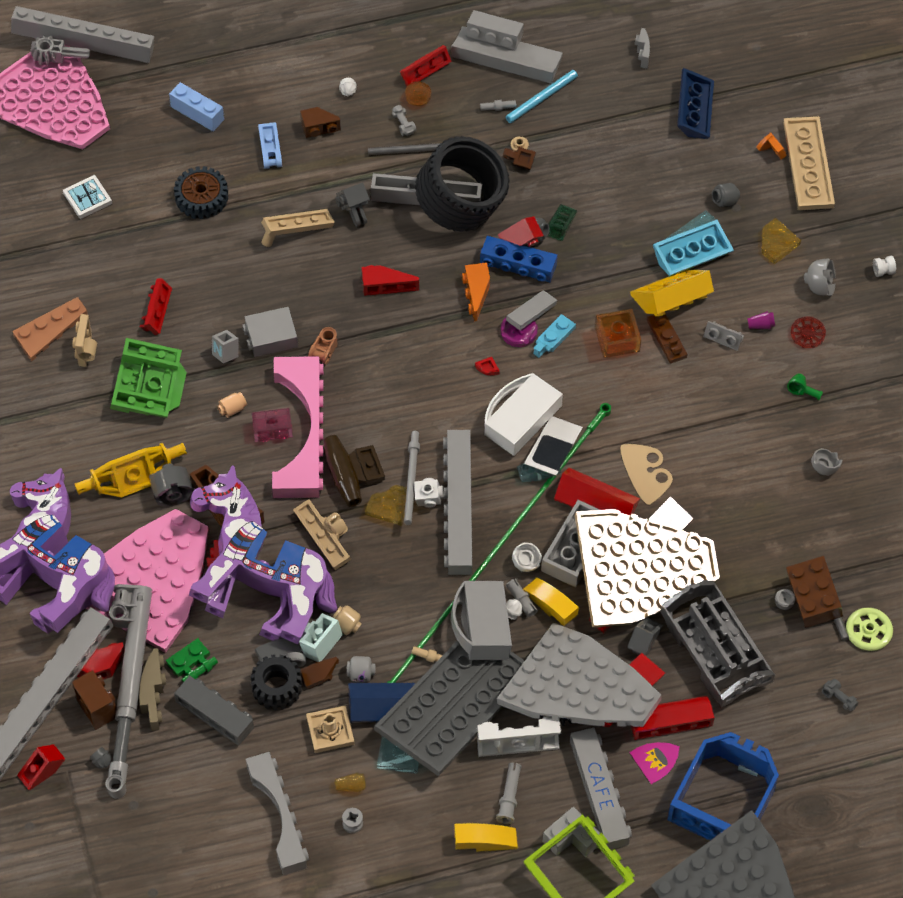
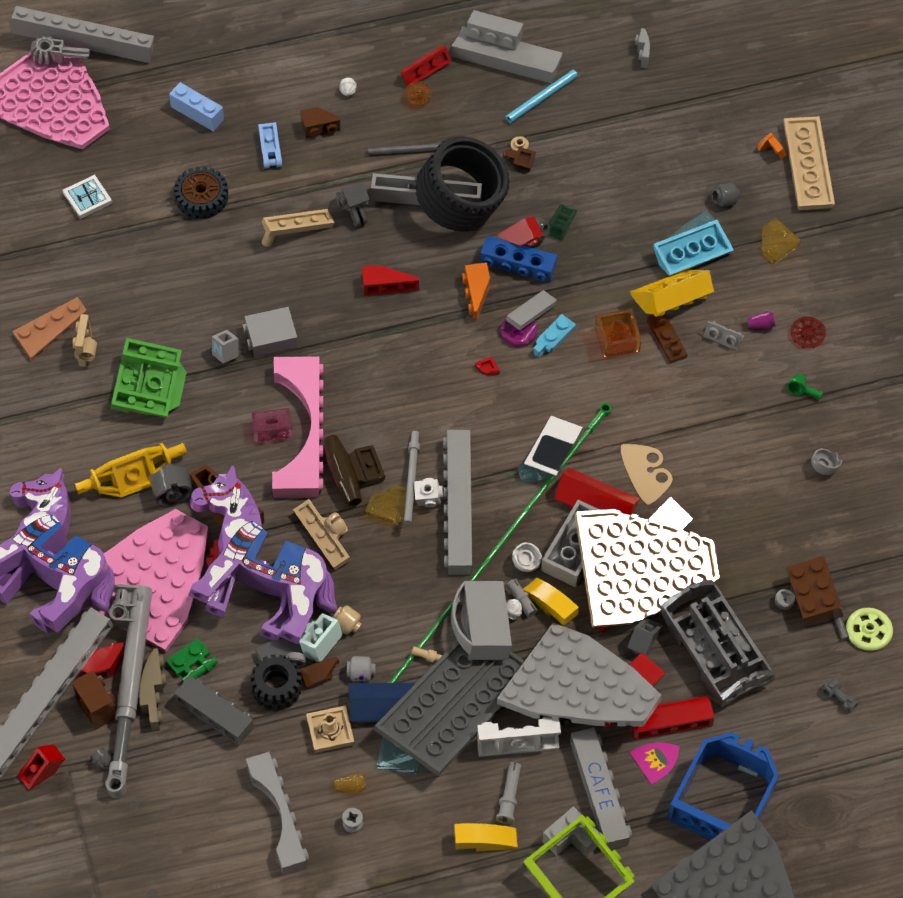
(157, 307): red plate -> none
(232, 404): light nougat brick -> none
(324, 348): nougat piece -> none
(406, 128): light grey bar -> none
(498, 105): light grey bar -> none
(522, 412): white piece -> none
(695, 104): dark blue slope -> none
(820, 277): light grey cylinder -> none
(884, 266): white wheel -> none

